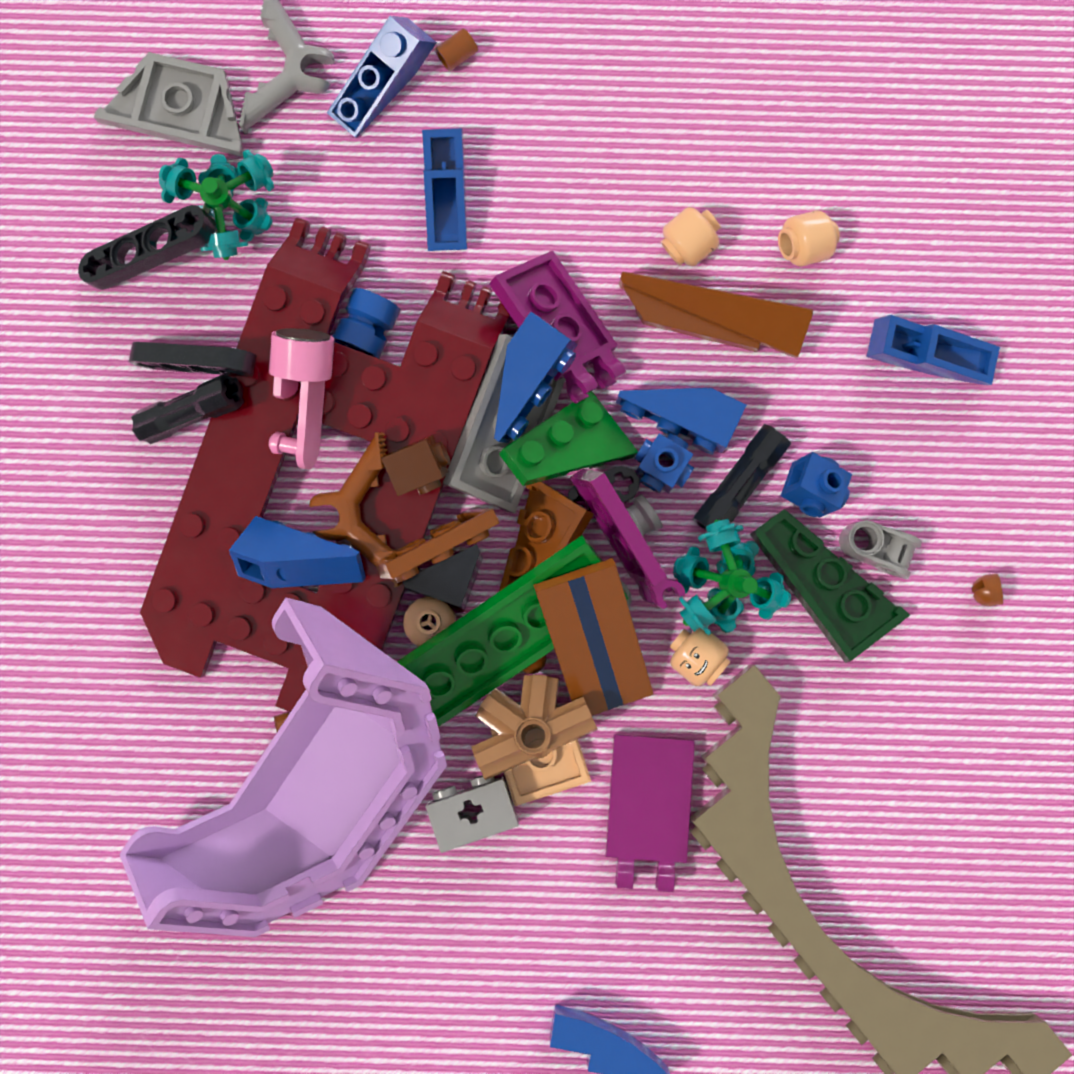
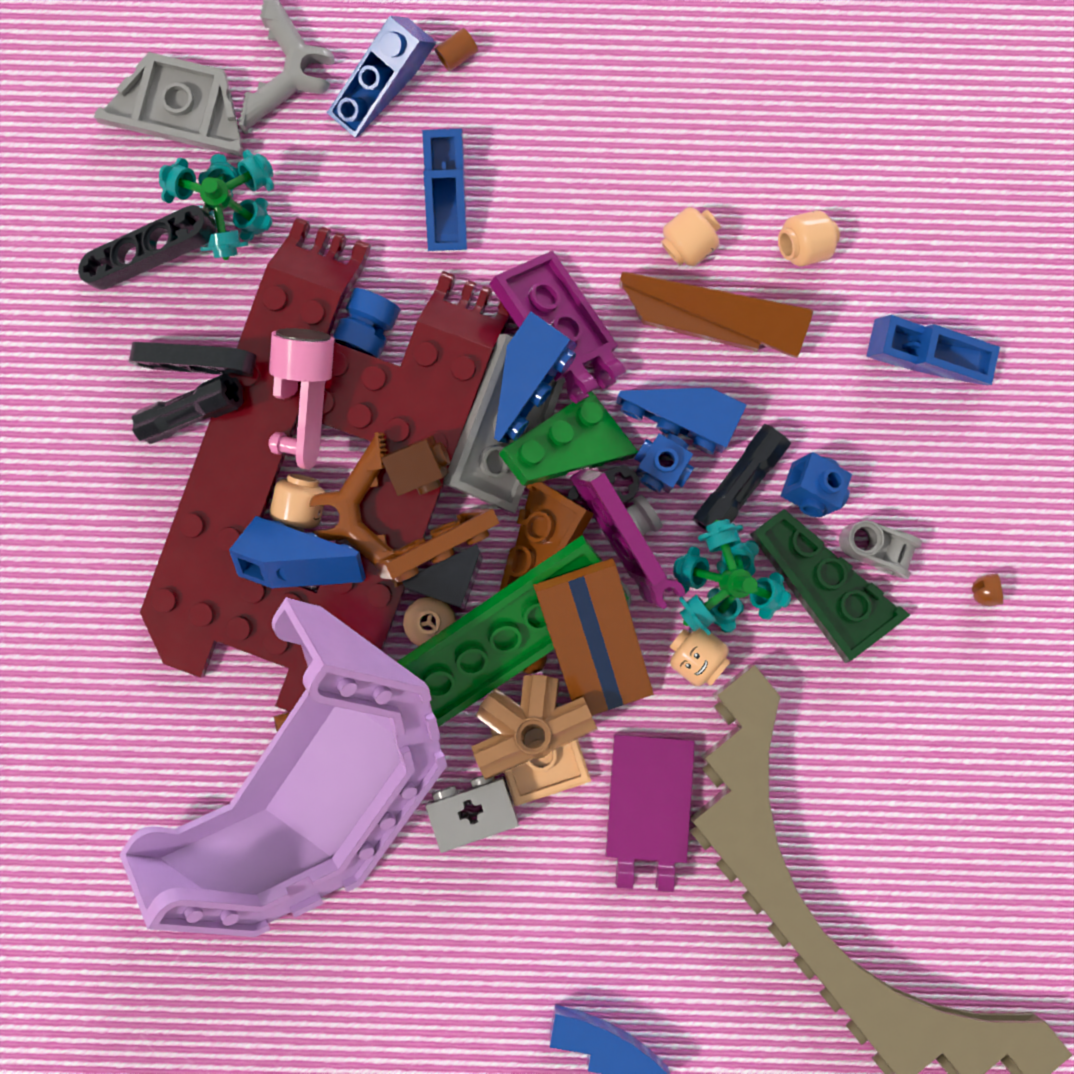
(292, 502): none -> light nougat head

